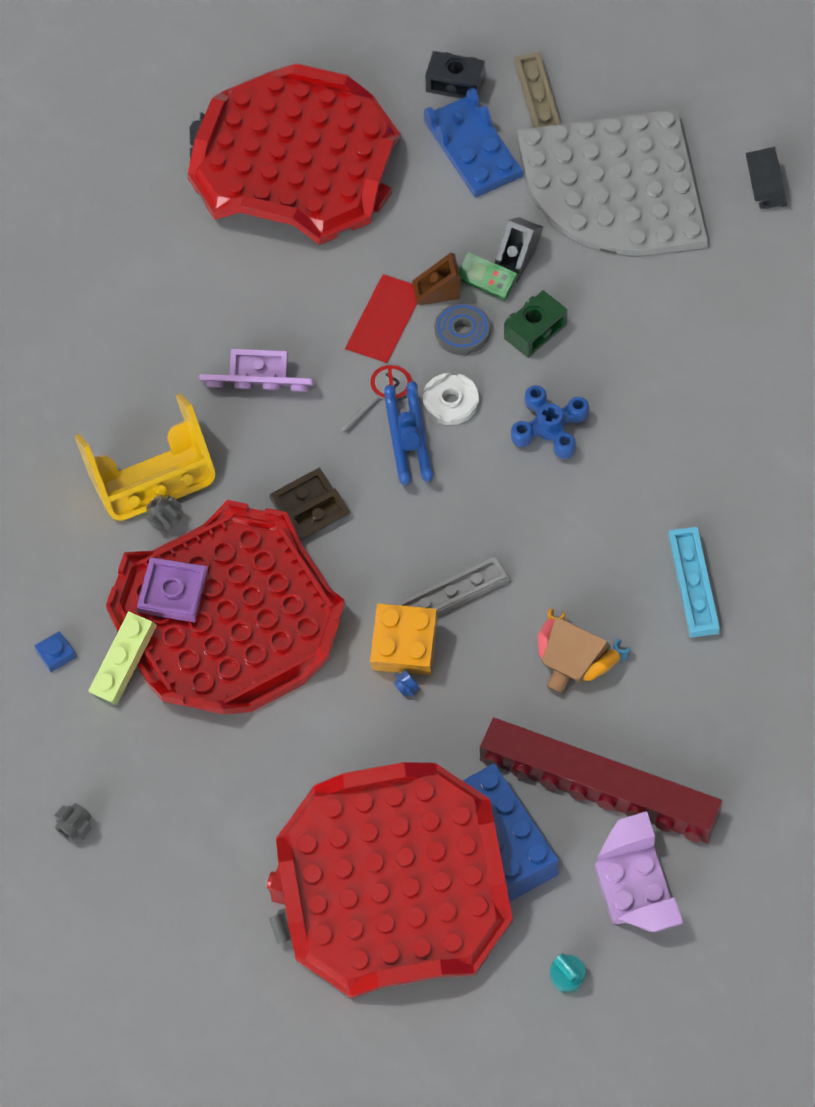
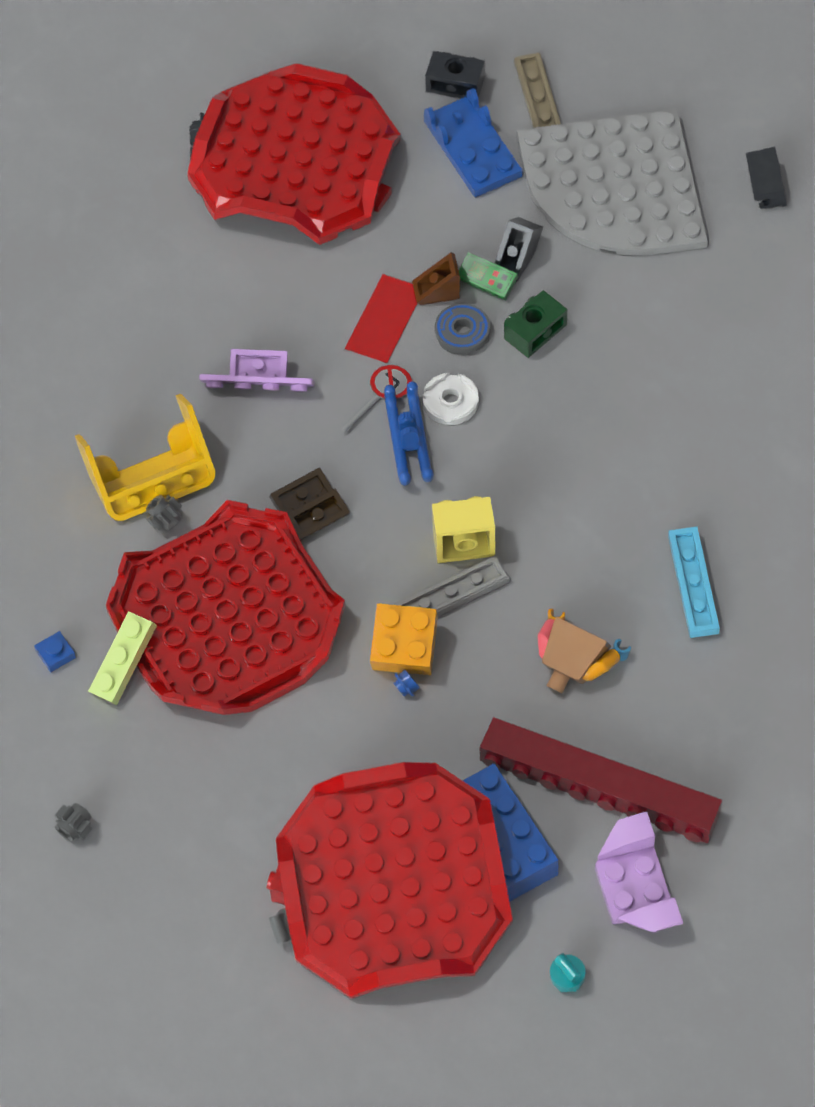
(172, 589): medium lavender tile -> none
(463, 529): none -> light yellow brick
(550, 422): blue gear -> none

